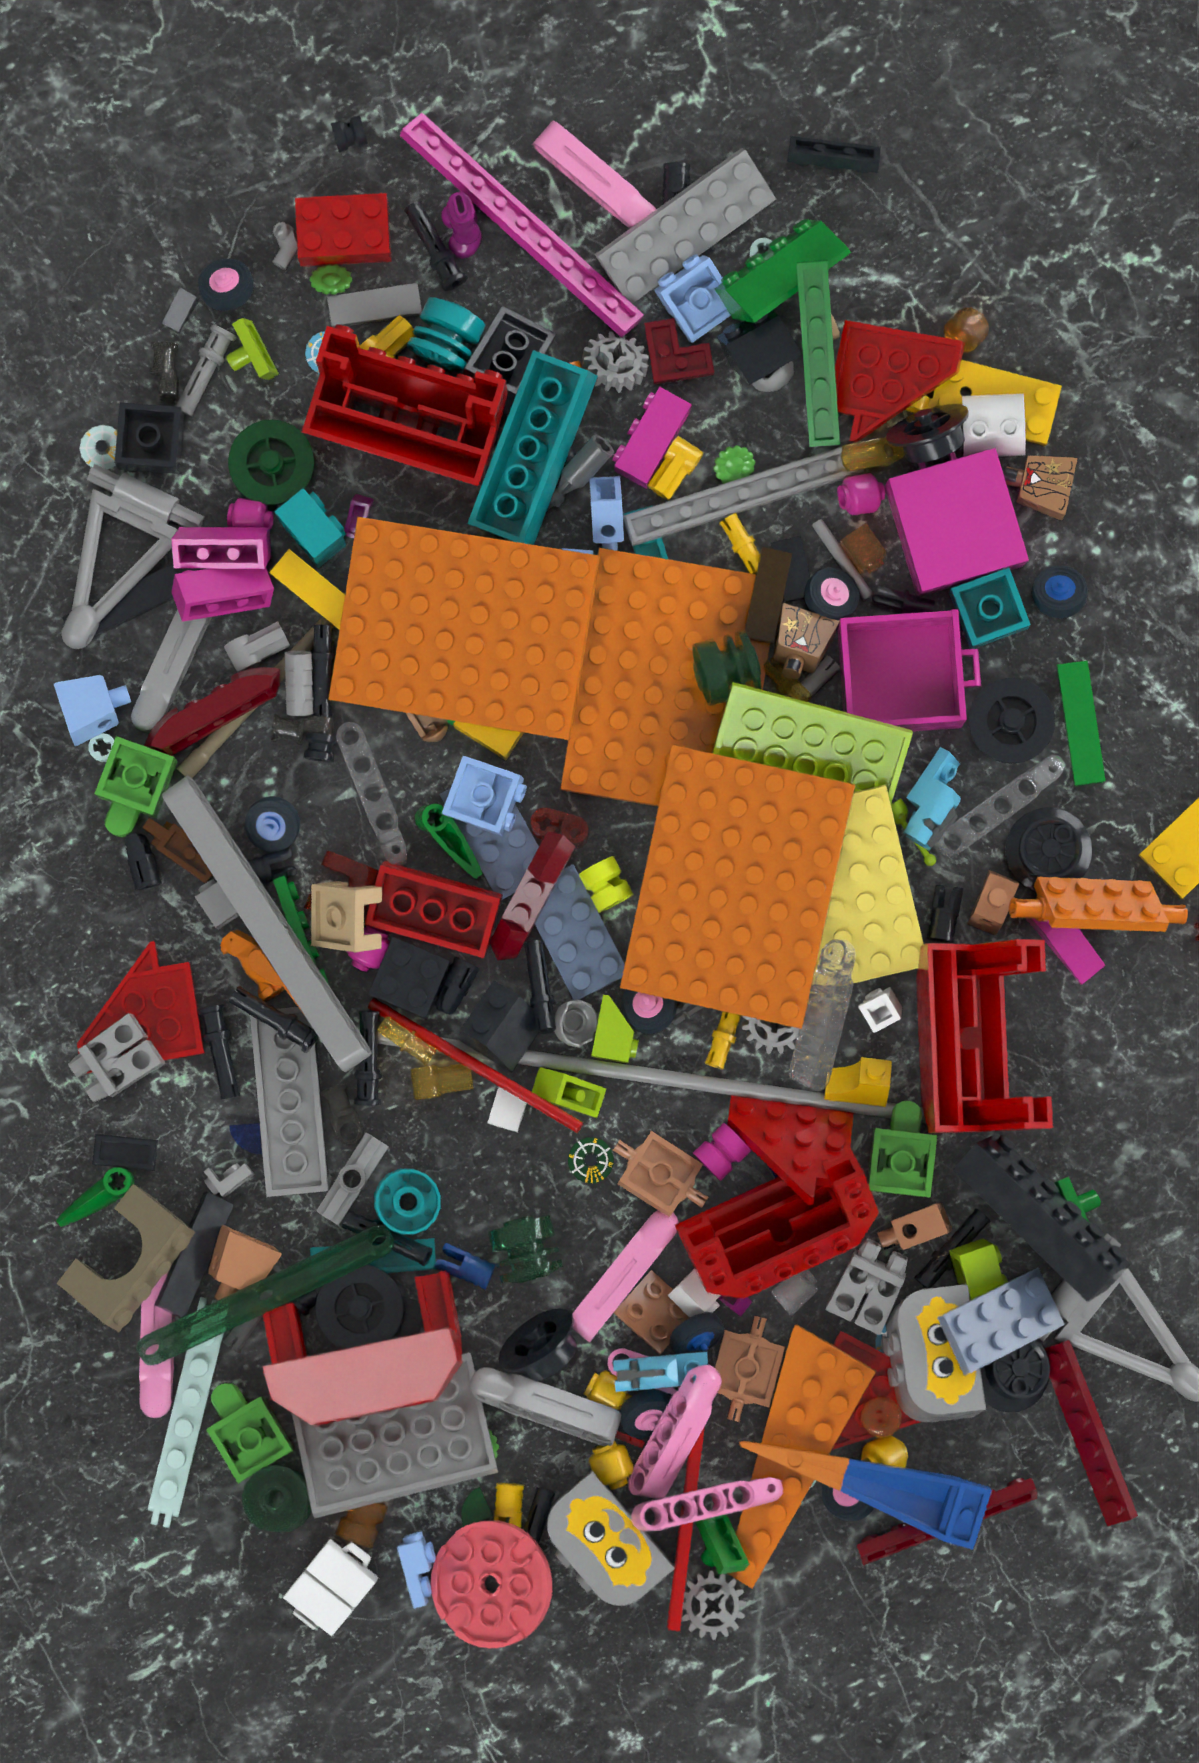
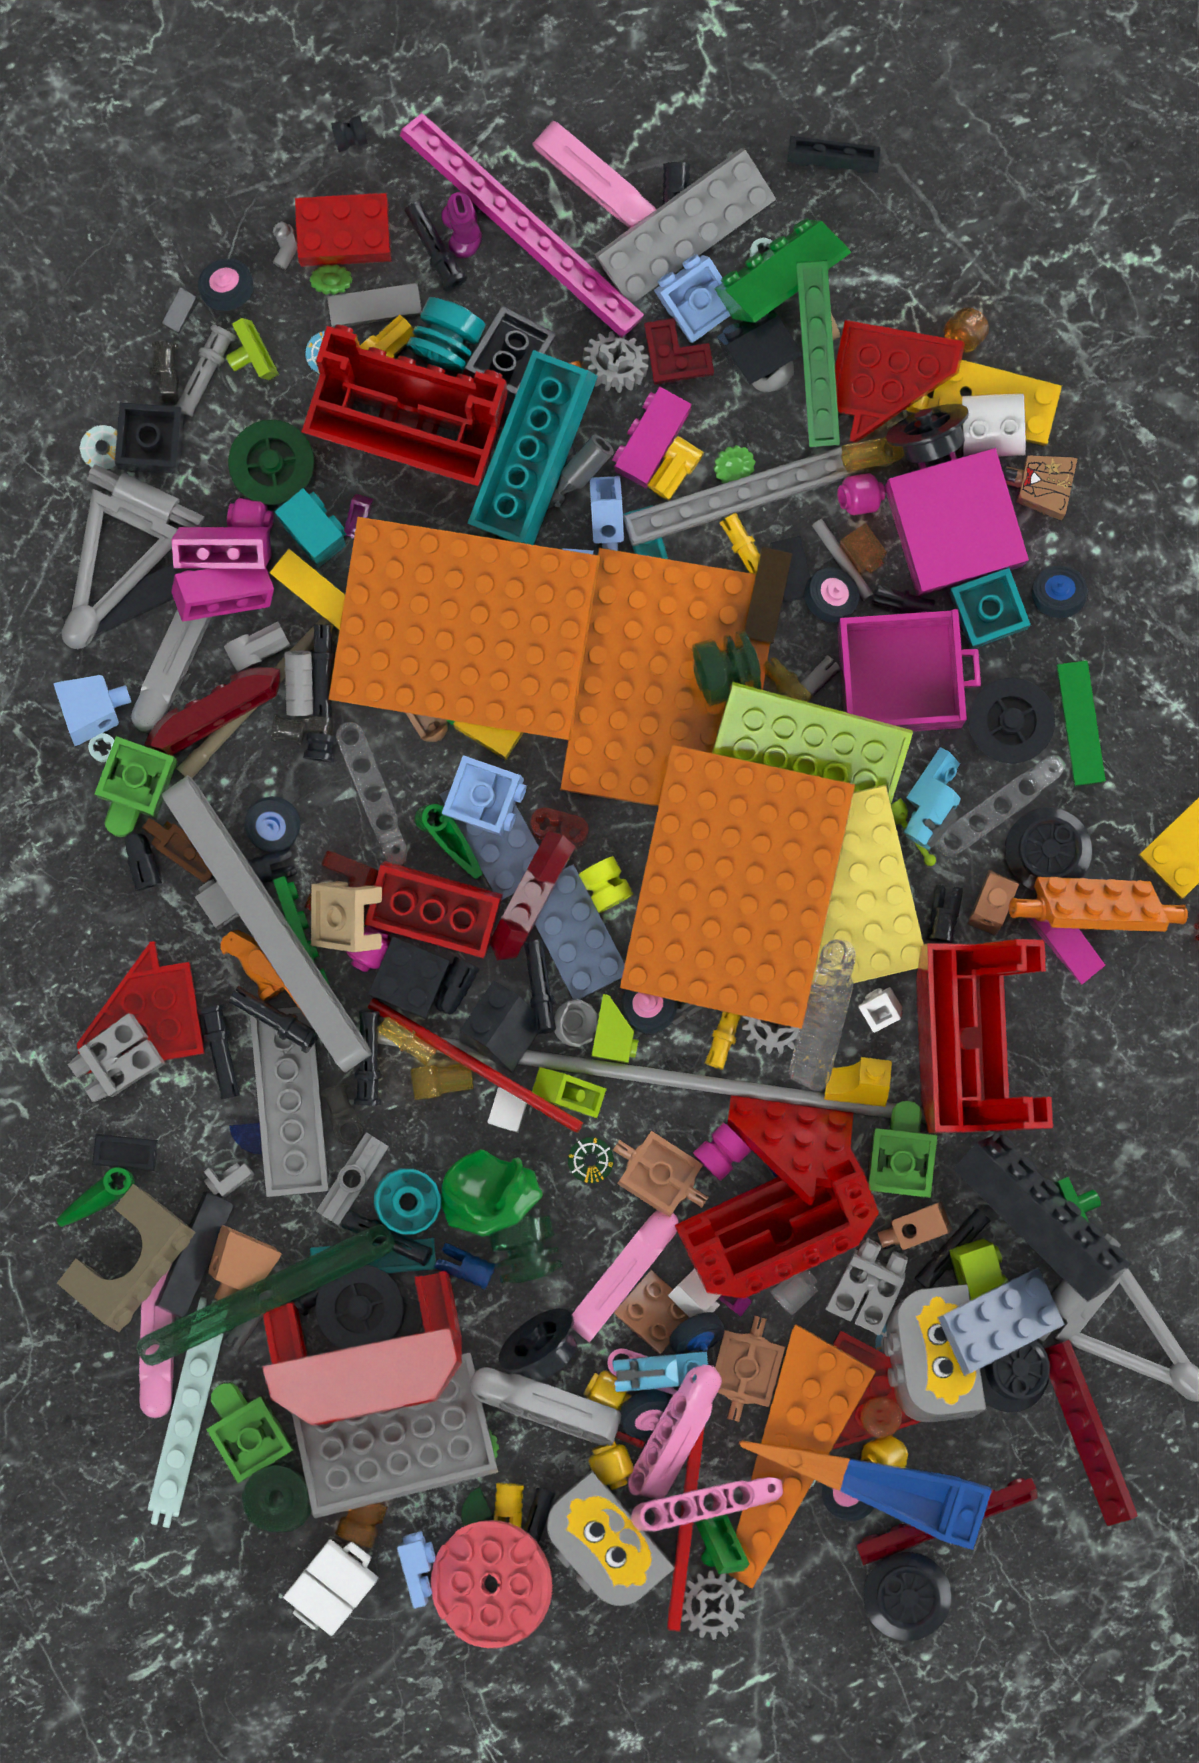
(487, 1193): none -> green piece
(802, 640): medium nougat torso -> none
(907, 1596): none -> black wheel

